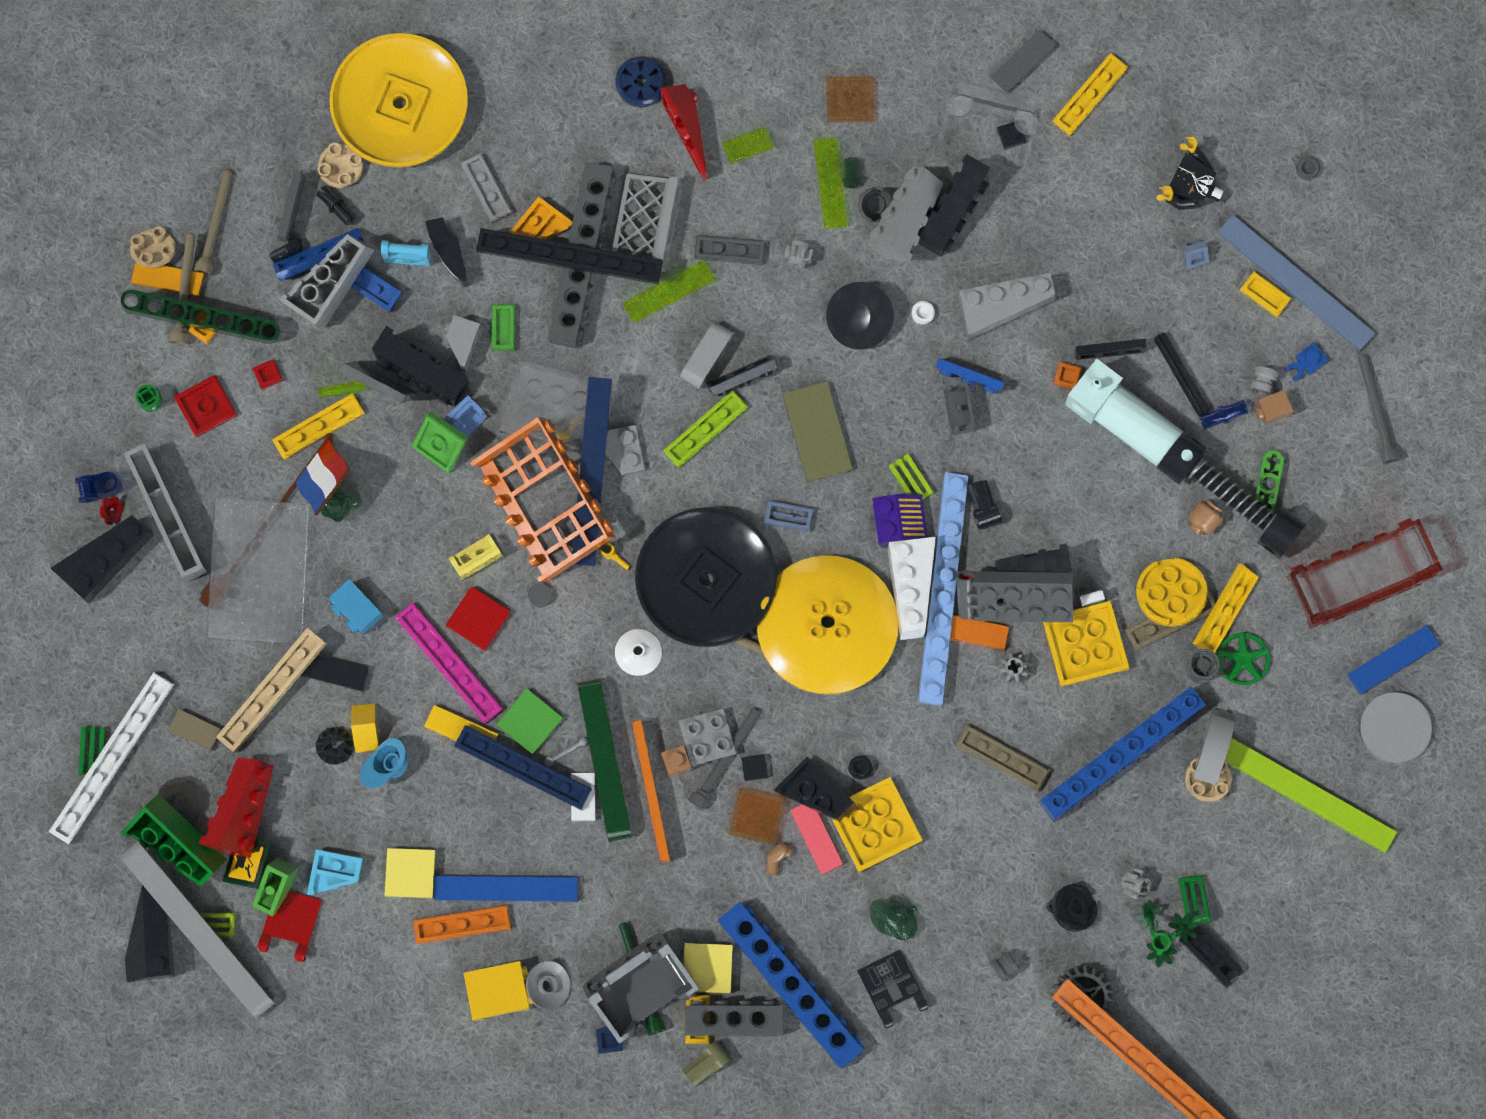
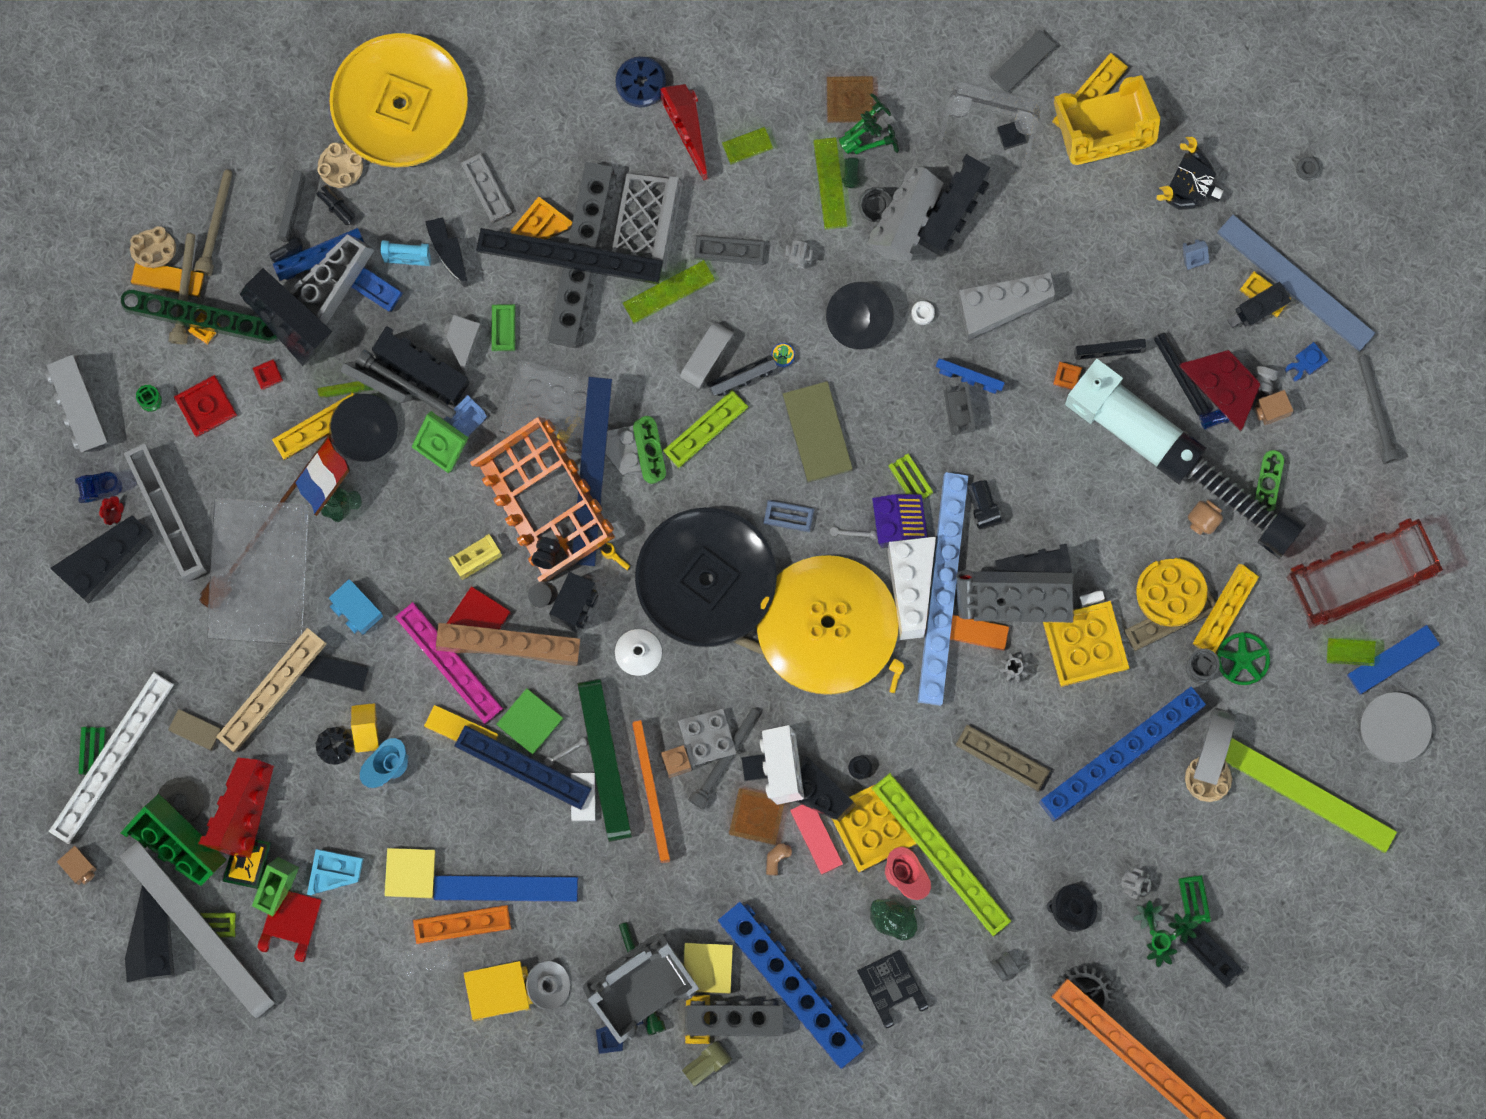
(77, 403): none -> light grey wedge
(77, 866): none -> medium nougat brick
(285, 316): none -> black wedge
(363, 427): none -> black piece
(367, 361): none -> dark grey piece
(510, 643): none -> medium nougat arch
(545, 553): none -> black wheel
(573, 602): none -> black brick
(654, 441): none -> bright green beam
(782, 765): none -> white brick
(783, 354): none -> tile
(834, 532): none -> light grey hinge
(852, 139): none -> plant
(897, 667): none -> yellow hand
(907, 873): none -> coral piece
(941, 854): none -> lime tile
(1108, 123): none -> yellow windscreen
(1225, 384): none -> dark red wing
(1260, 306): none -> black hinge
(1351, 652): none -> clear neon green tile

